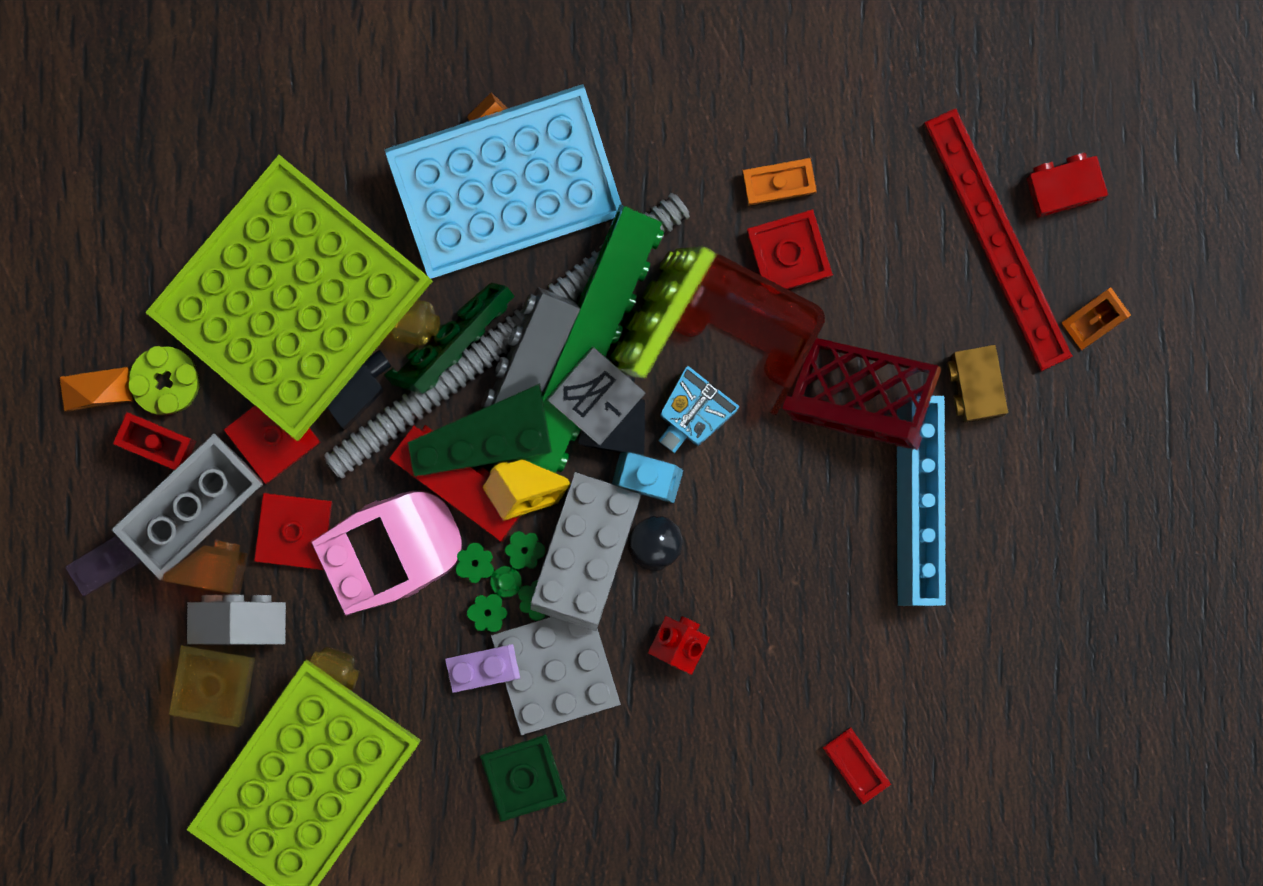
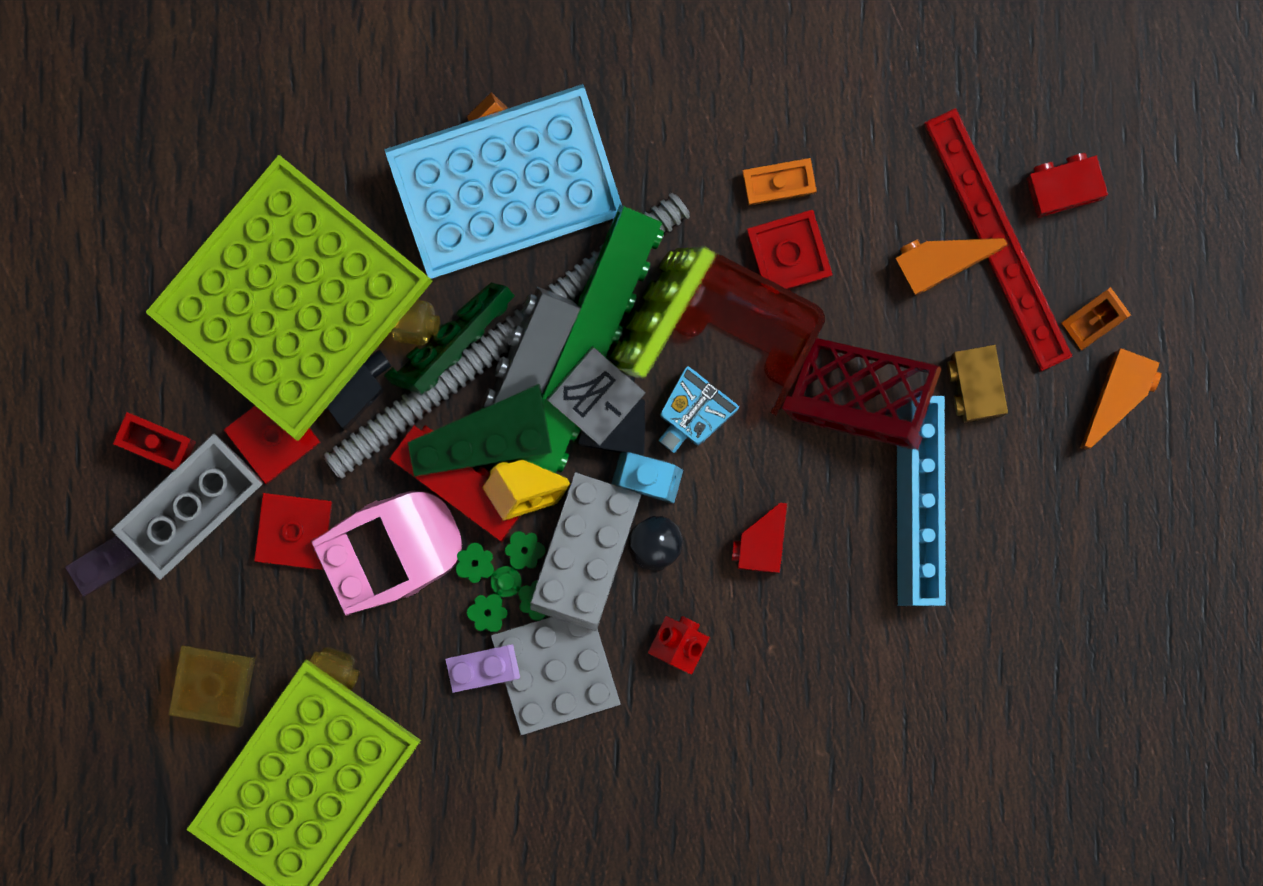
(96, 389): orange slope -> none
(144, 383): lime plate -> none
(211, 568): clear orange slope -> none
(236, 620): light grey brick -> none
(523, 778): dark green tile -> none
(762, 543): none -> red slope
(856, 765): red tile -> none
(937, 261): none -> orange slope
(1124, 388): none -> orange slope

